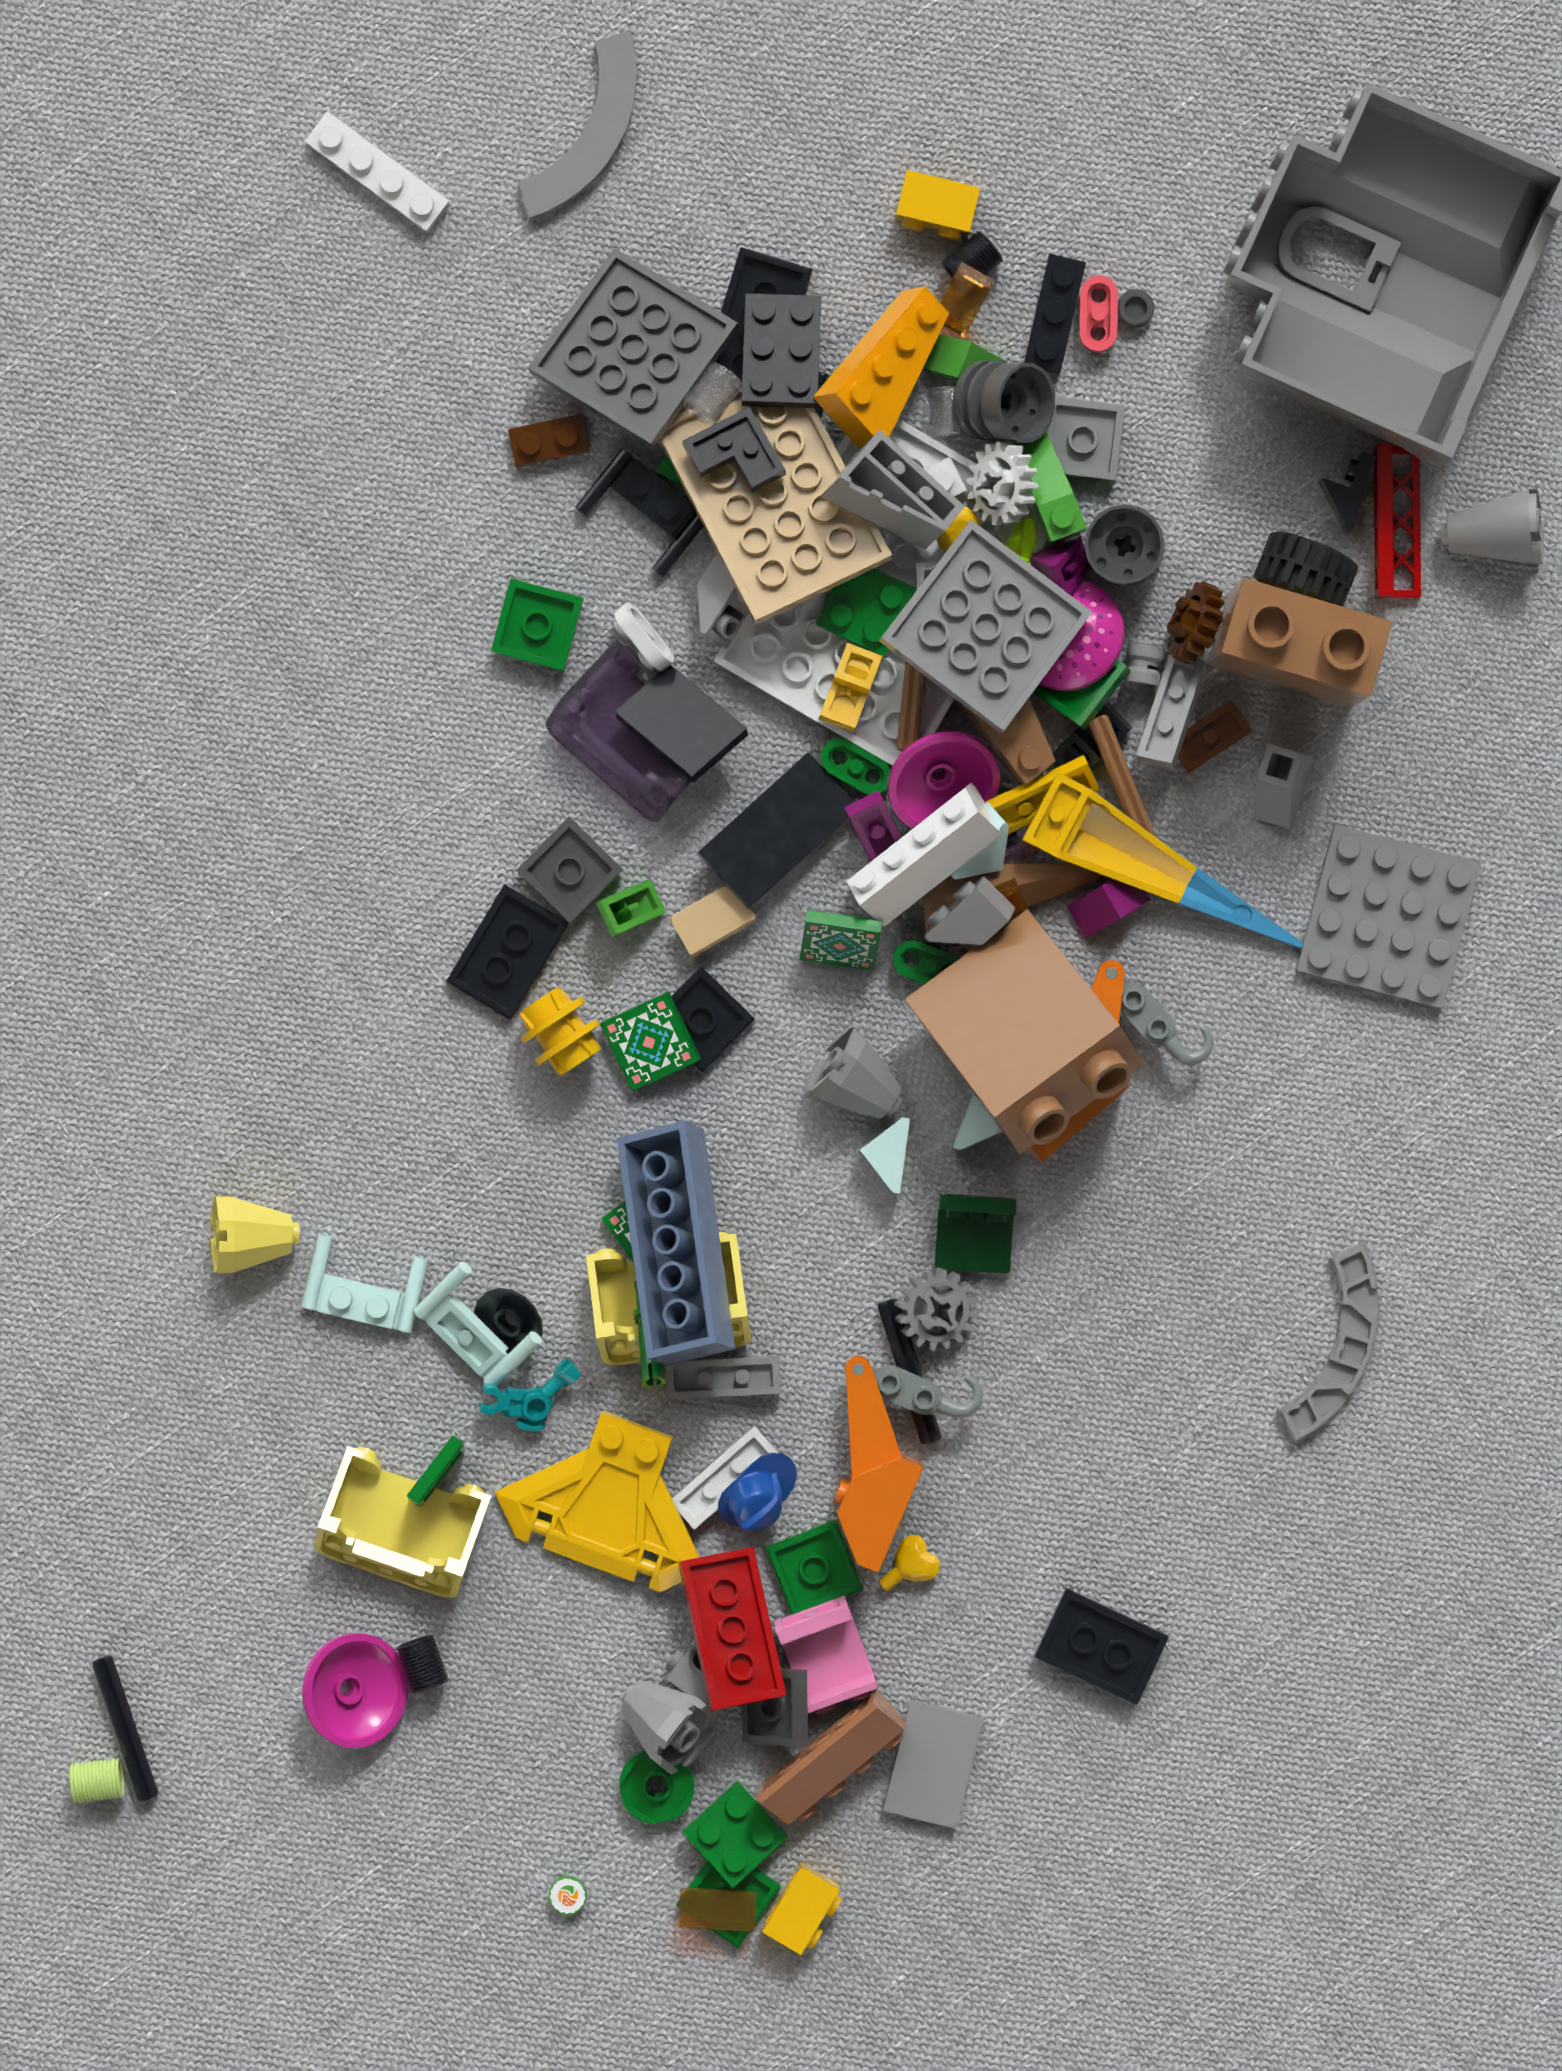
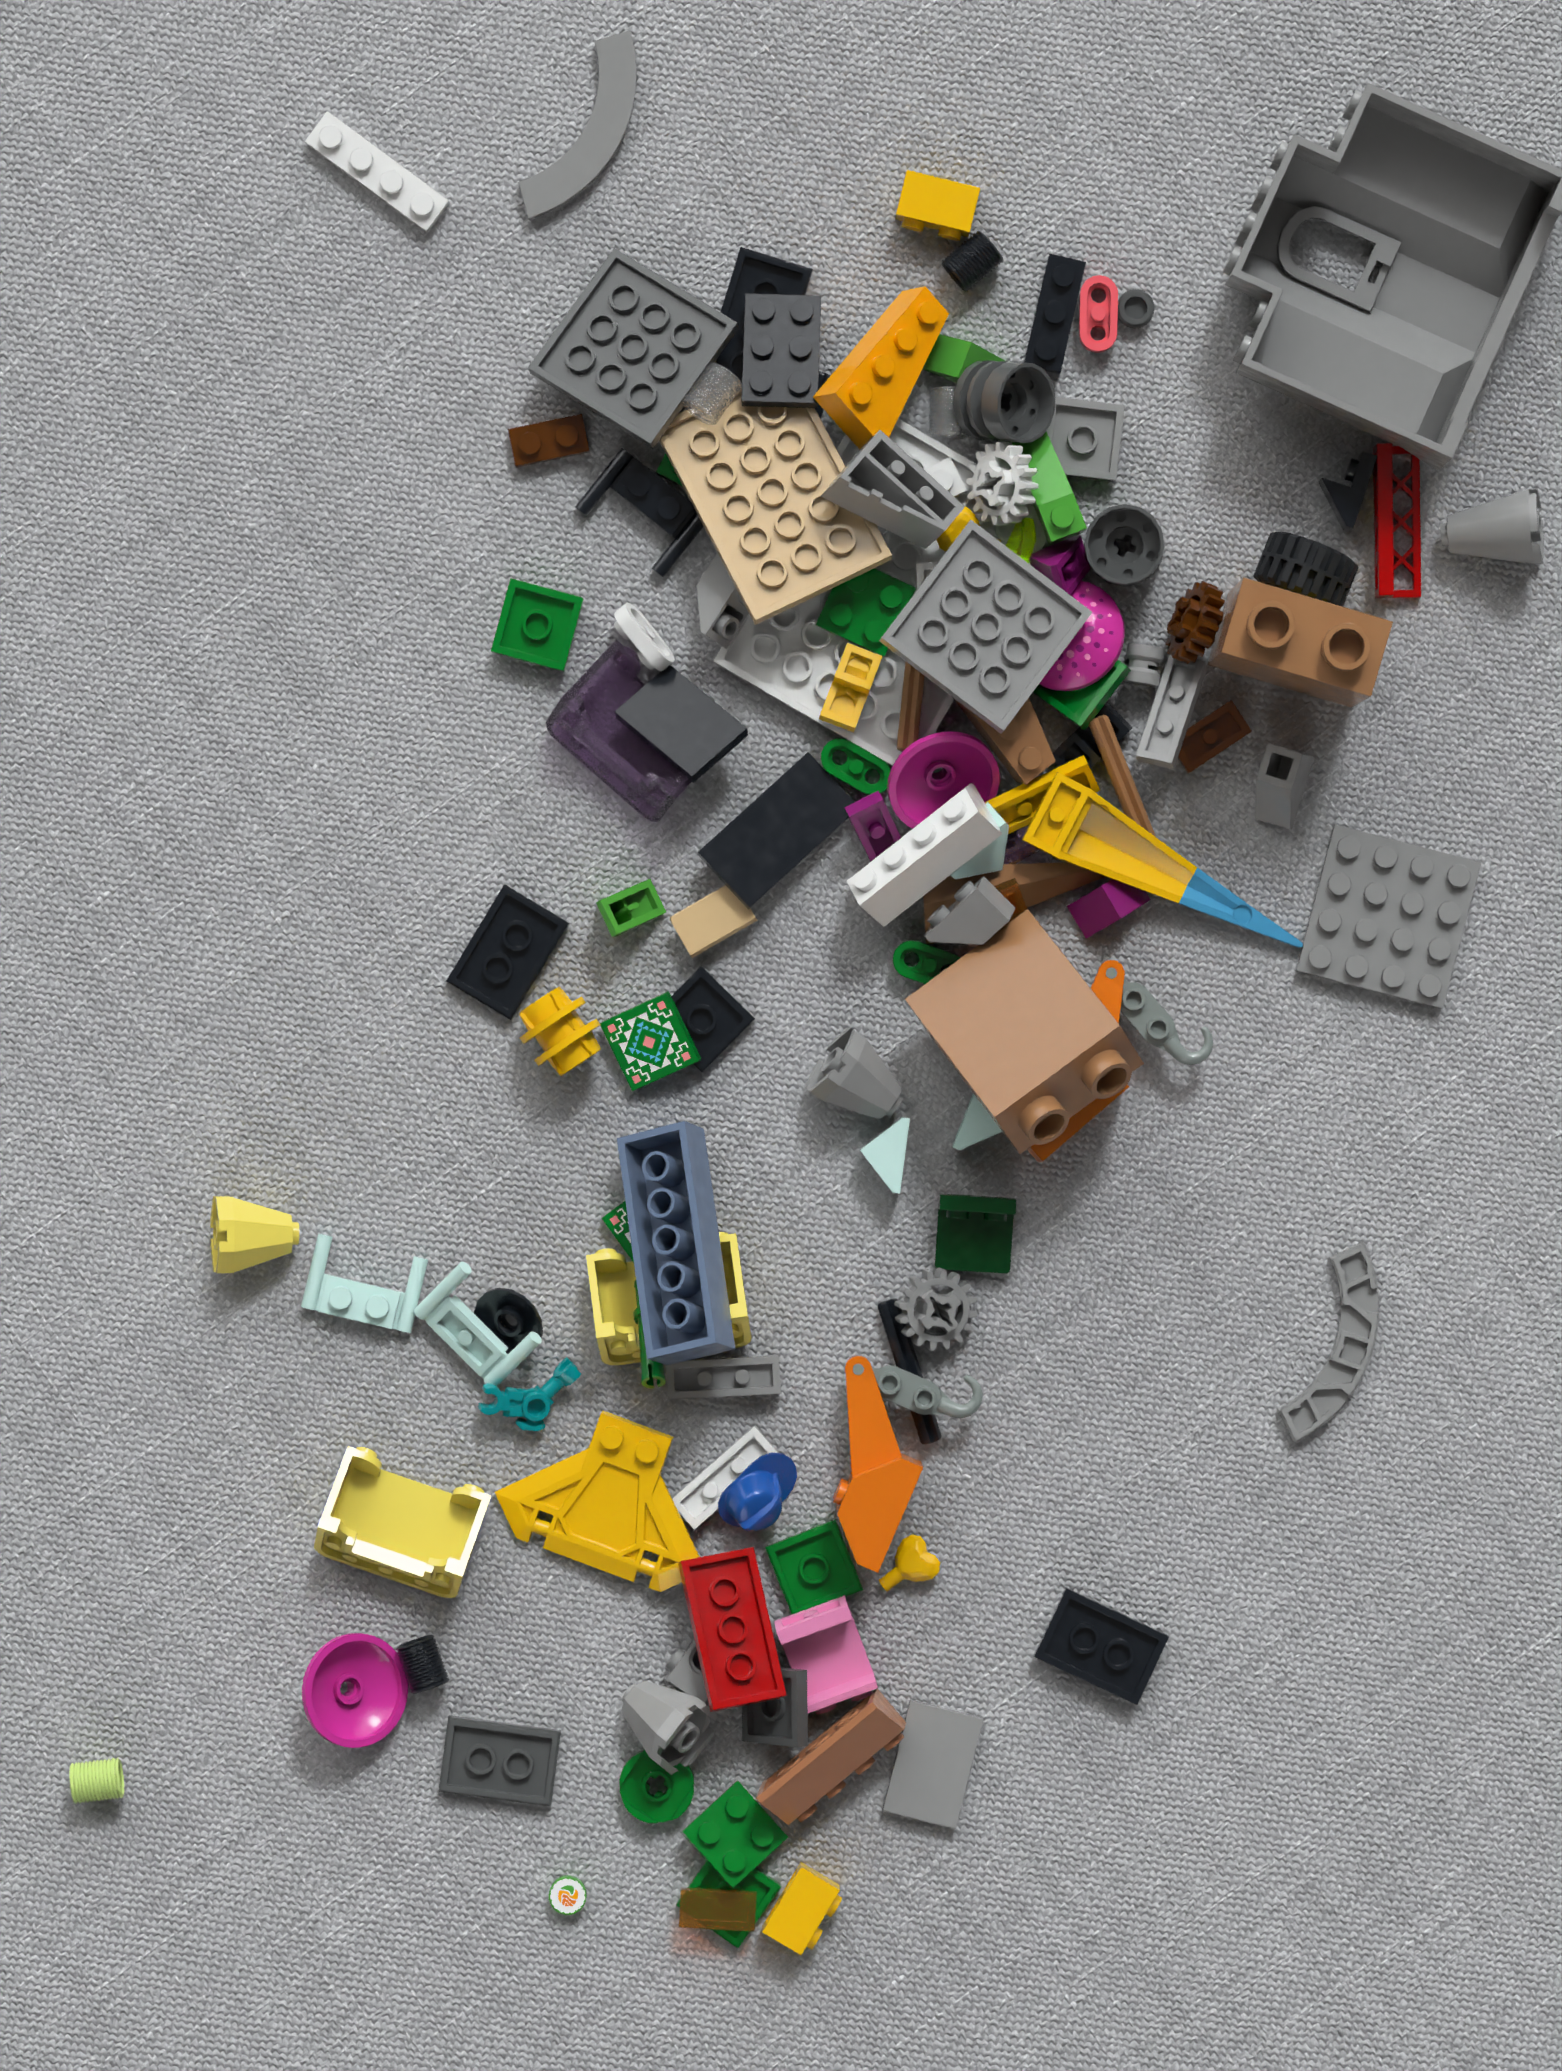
(125, 1728): black axle -> none
(436, 1471): green tile -> none
(499, 1760): none -> dark grey tile
(569, 870): dark grey plate -> none
(737, 440): black plate -> none
(840, 940): green tile -> none
(965, 298): clear orange tile -> none

